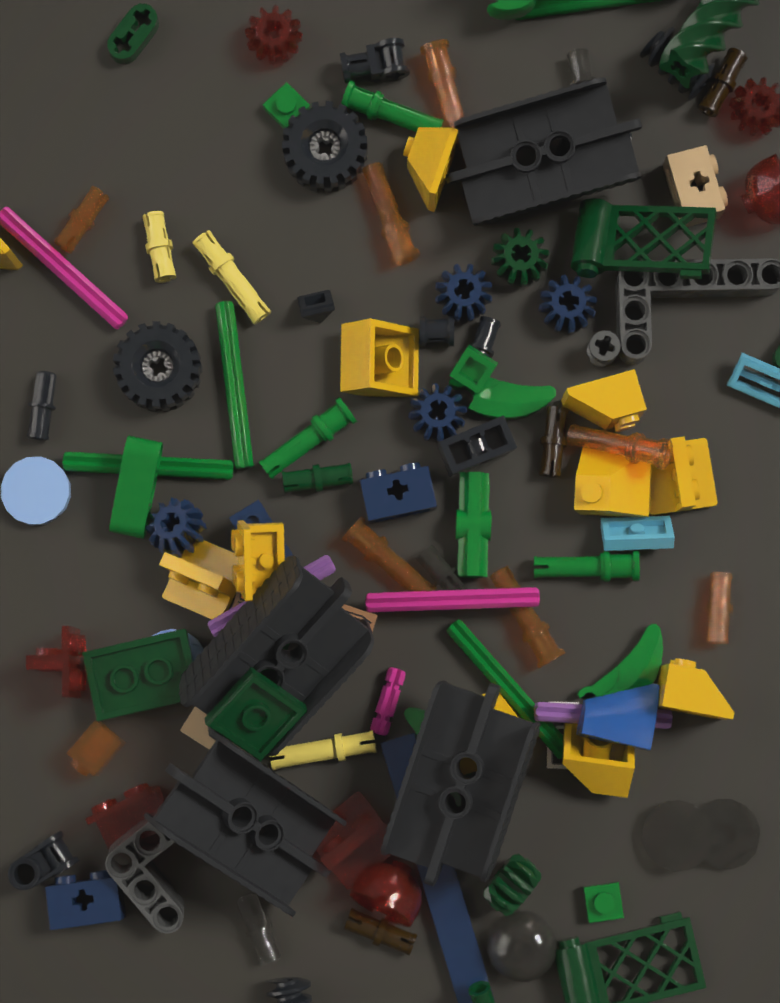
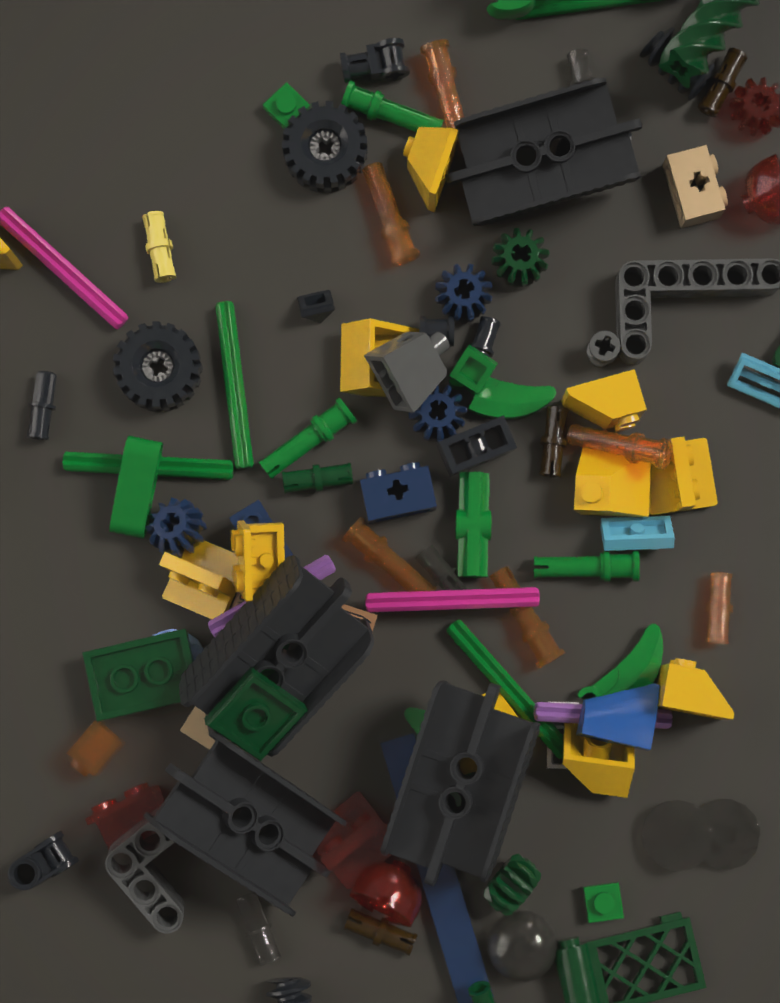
(35, 490): light blue tile -> none
(63, 660): clear red bracket -> none
(67, 912): dark blue brick -> none
(81, 219): clear orange pin -> none
(127, 29): dark green beam -> none
(224, 267): light yellow pin -> none
(269, 22): clear red gear -> none
(325, 749): light yellow pin -> none
(388, 701): dark pink axle -> none
(409, 368): none -> dark grey torso
(576, 296): dark blue gear -> none
(598, 241): dark green piece -> none

